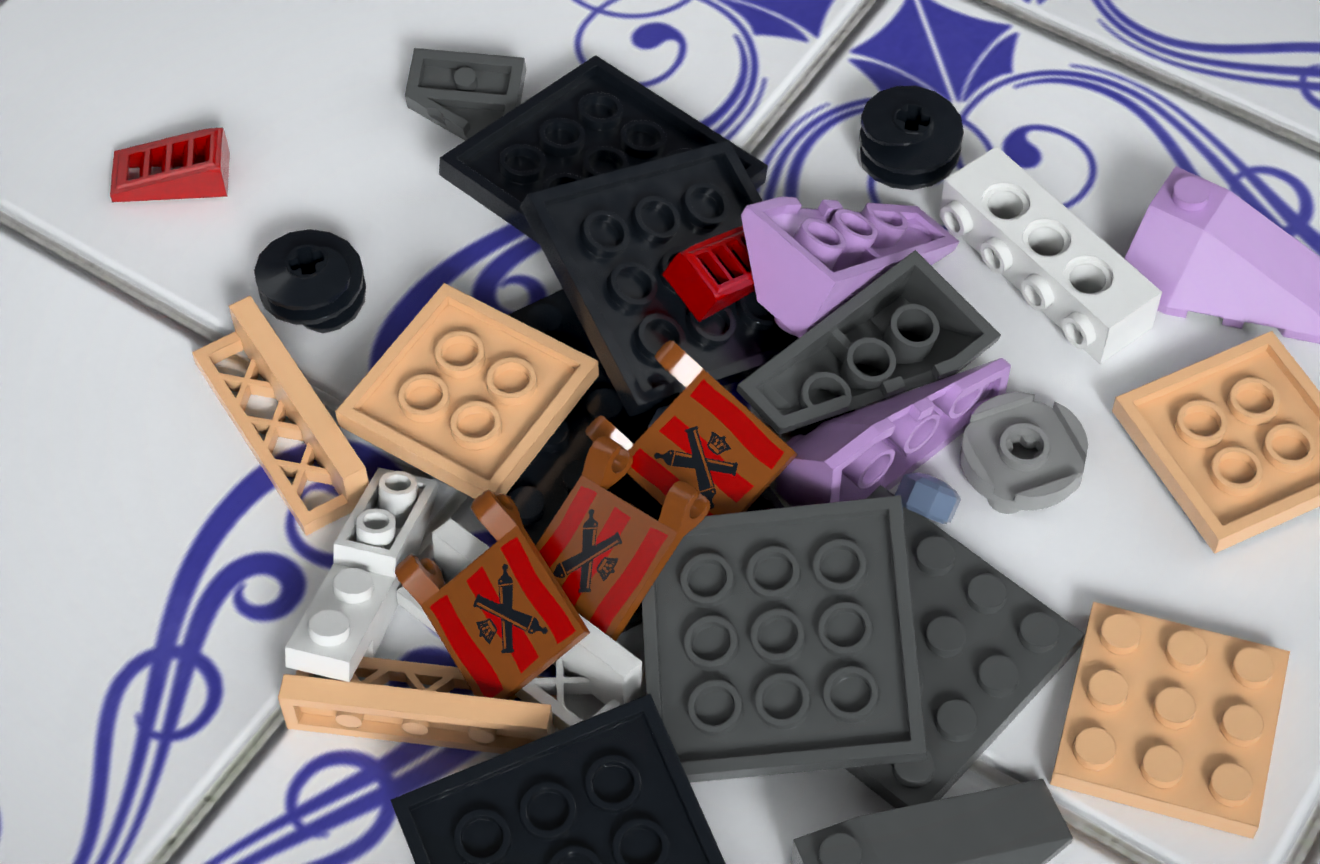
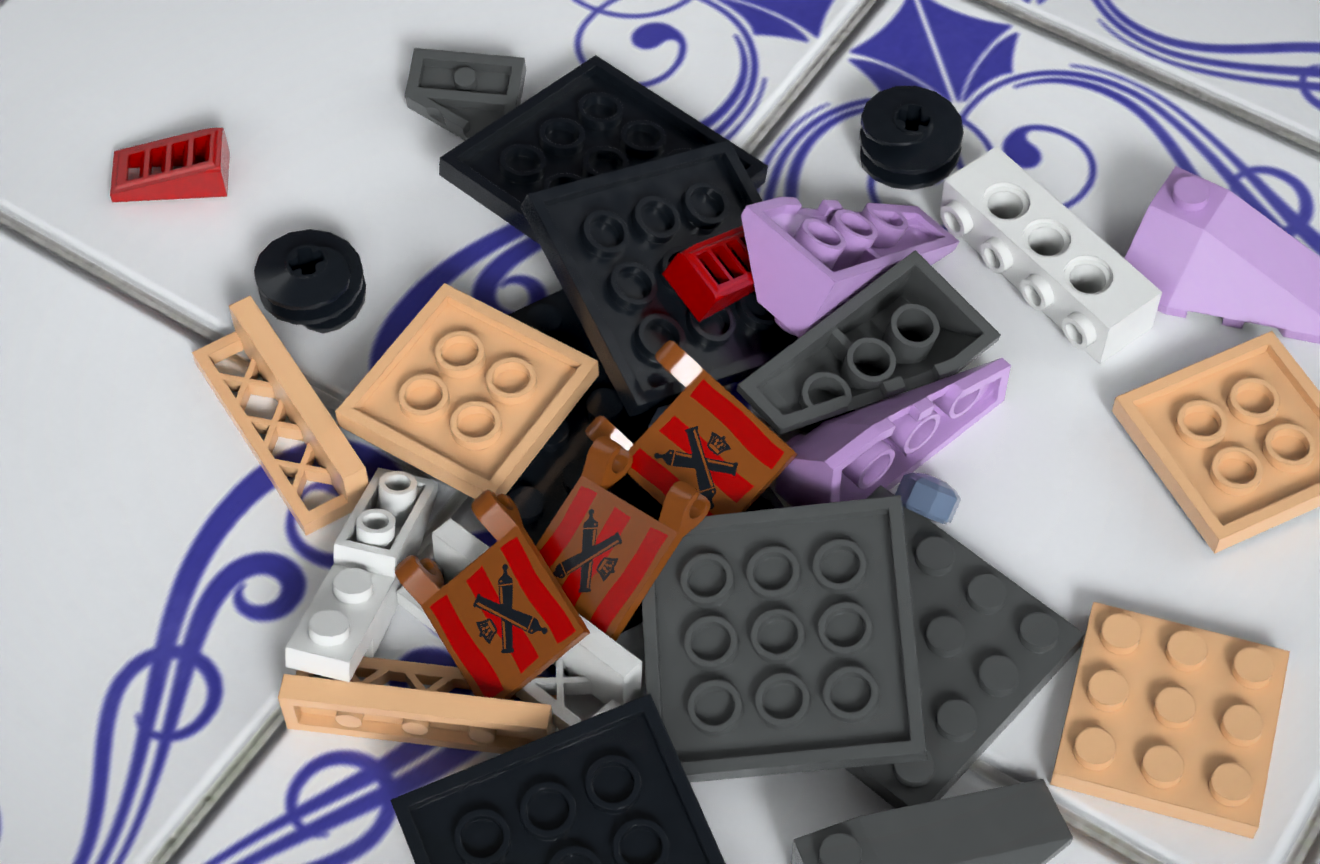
(1023, 483): light grey plate -> none

